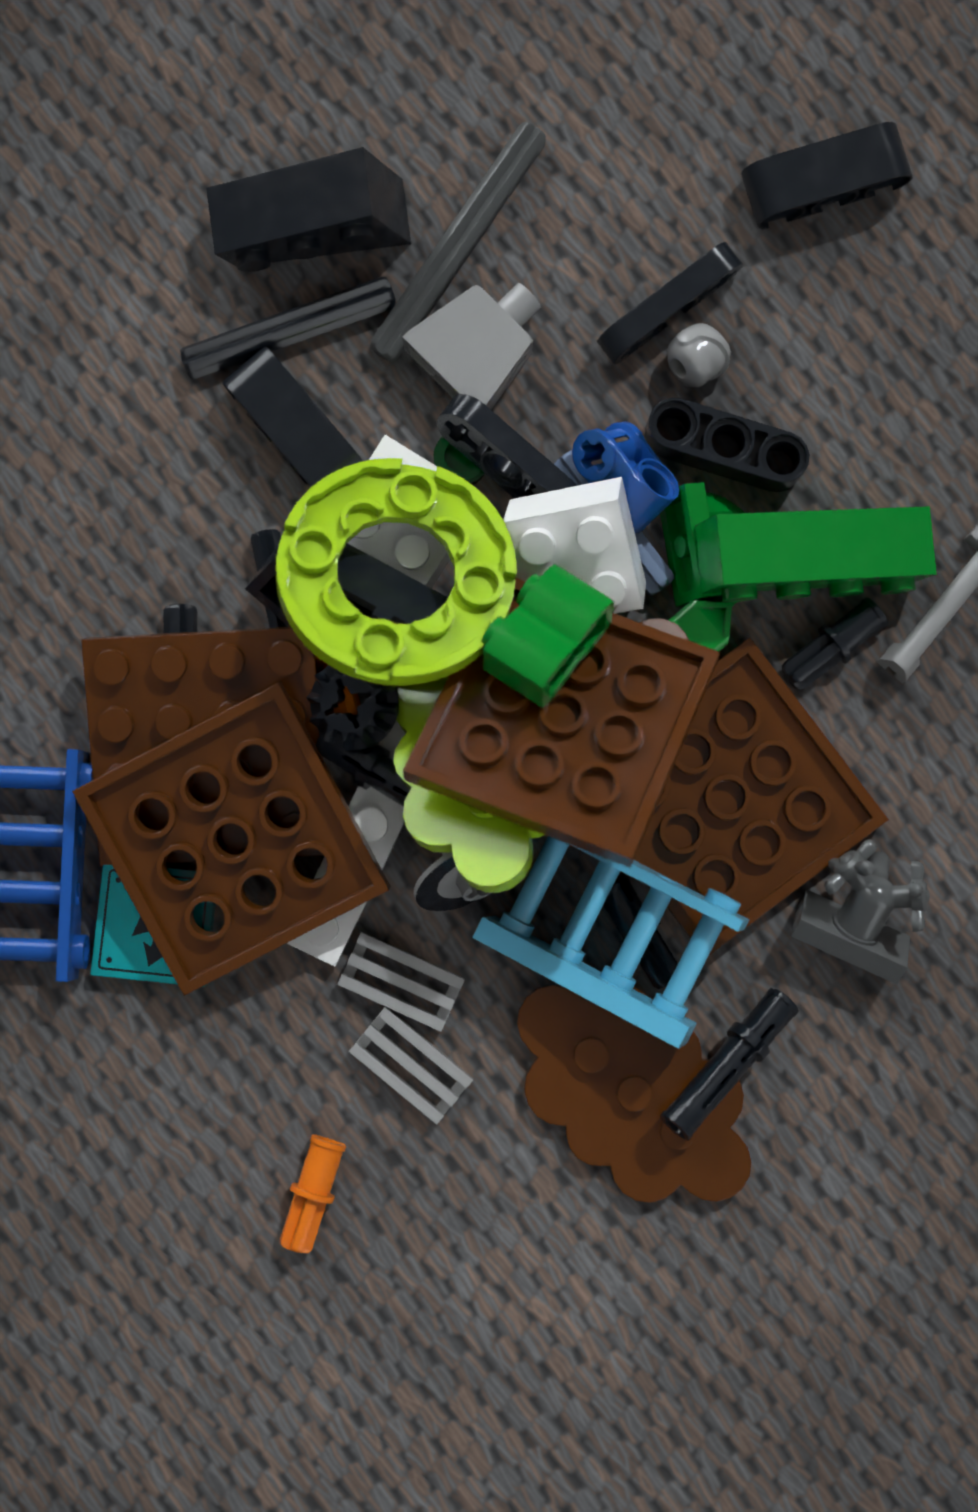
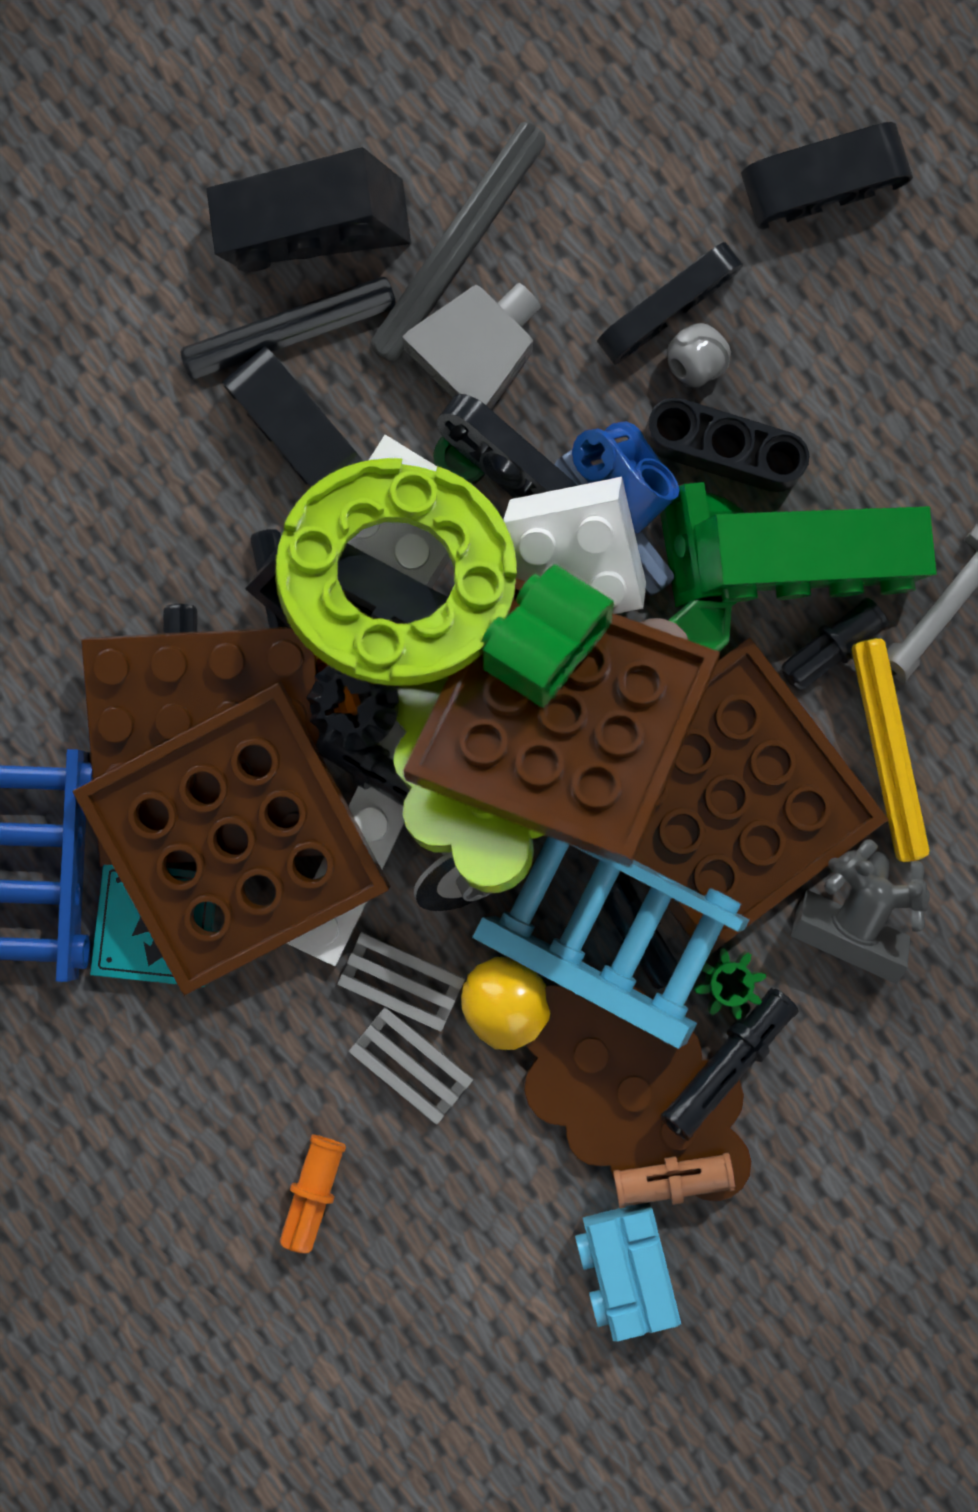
(505, 1003): none -> yellow hair
(630, 1271): none -> medium azure brick
(674, 1180): none -> nougat pin
(744, 977): none -> green gear
(890, 750): none -> yellow axle

